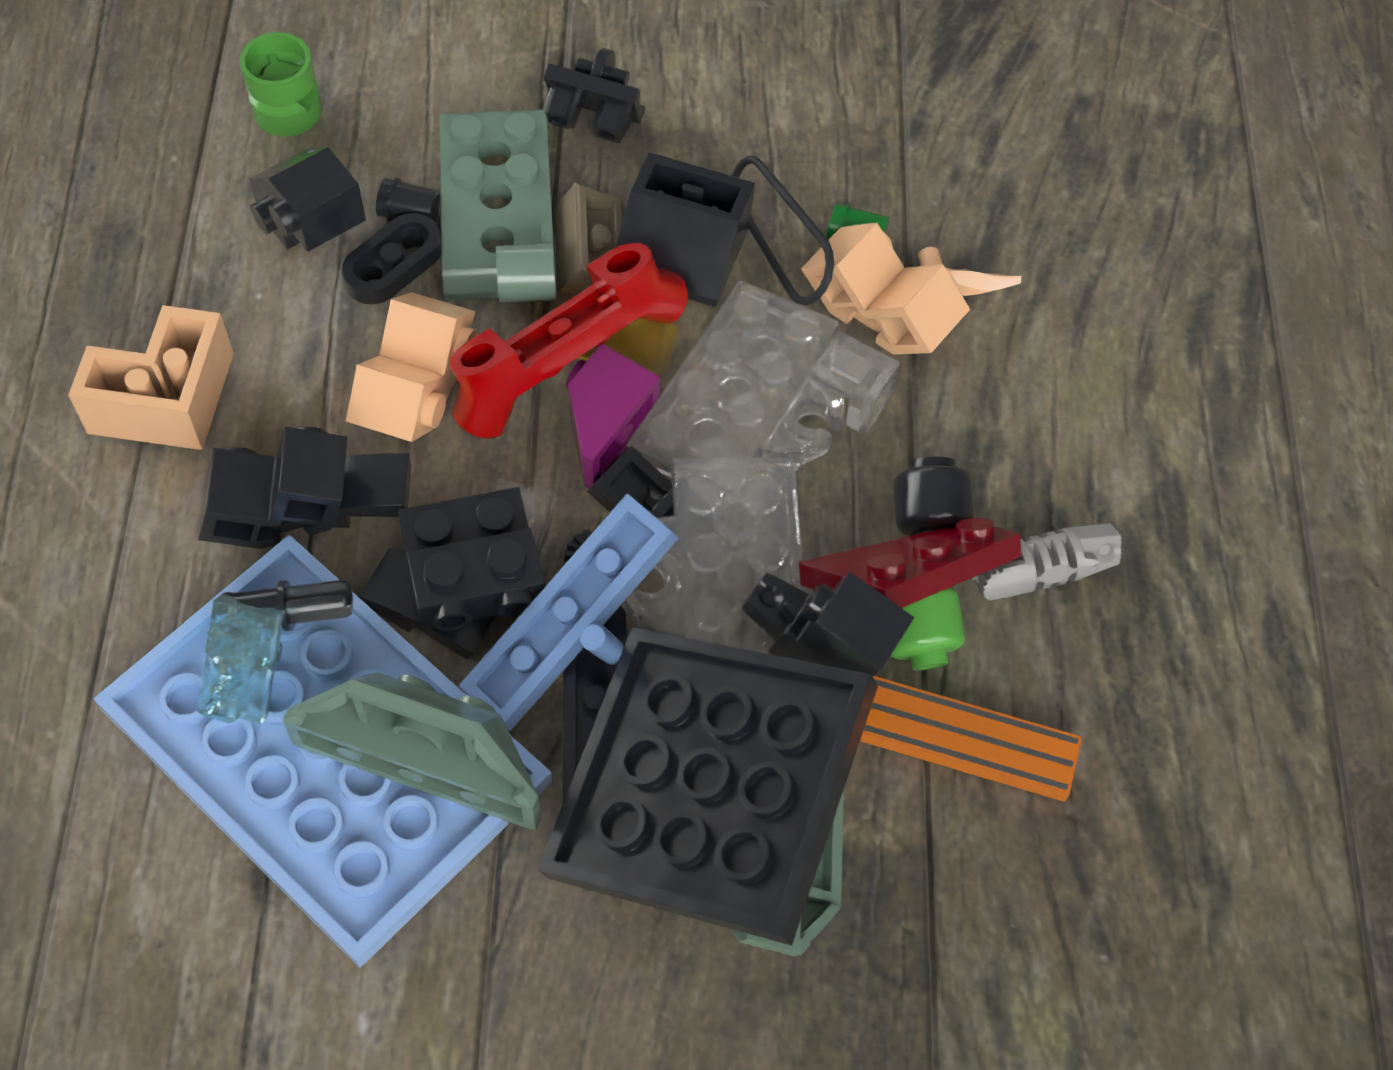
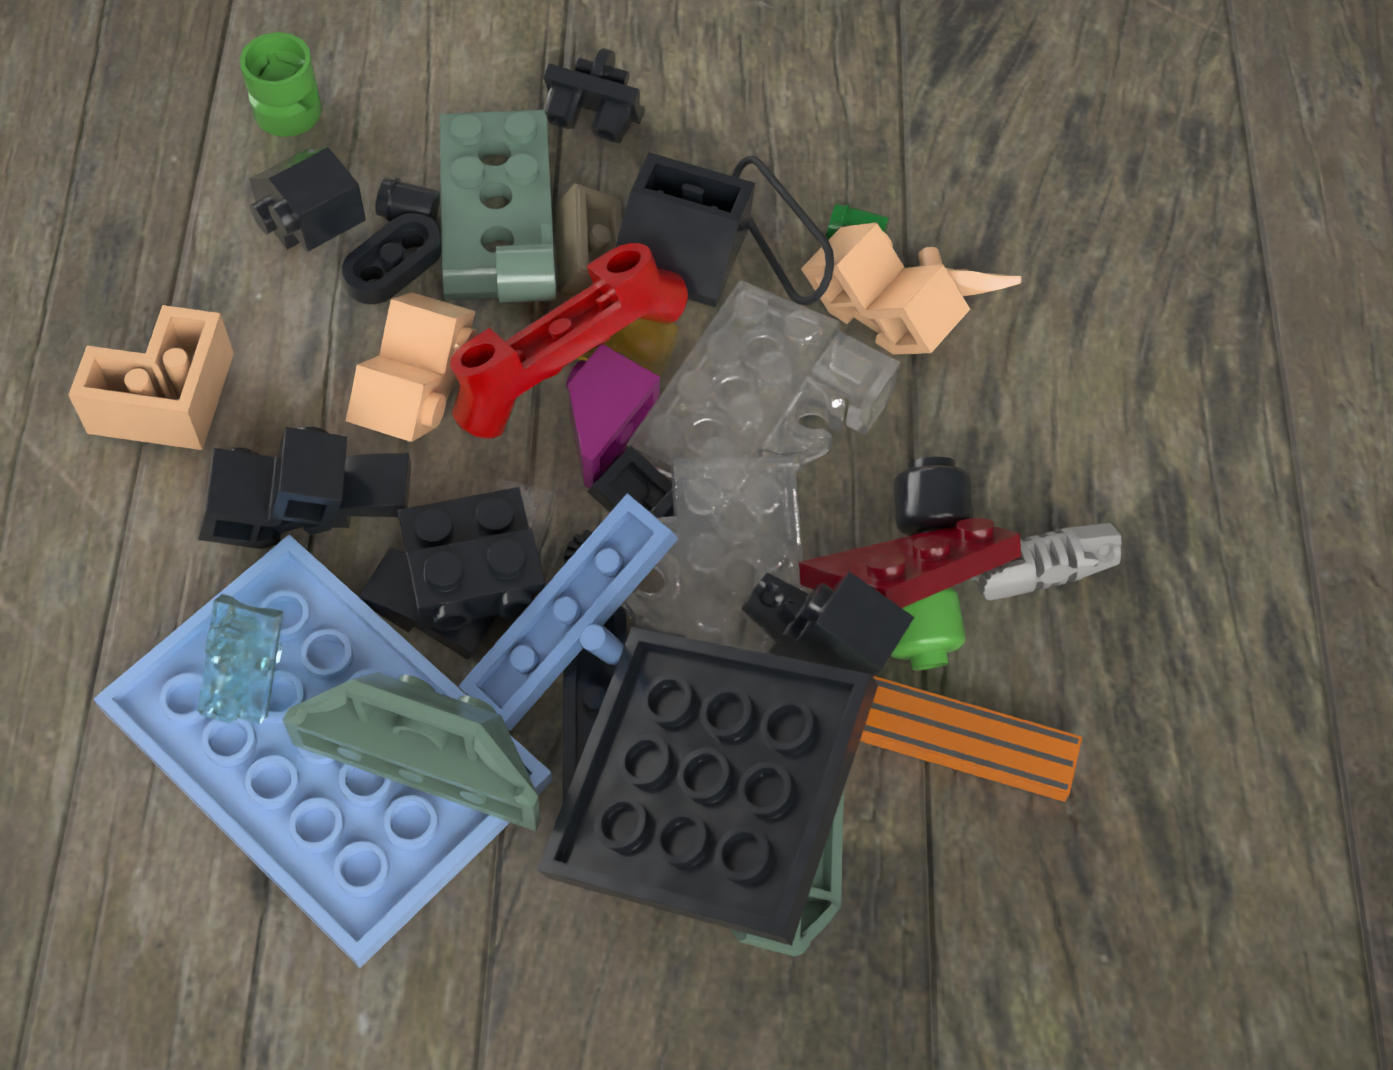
(302, 602): black axle -> none

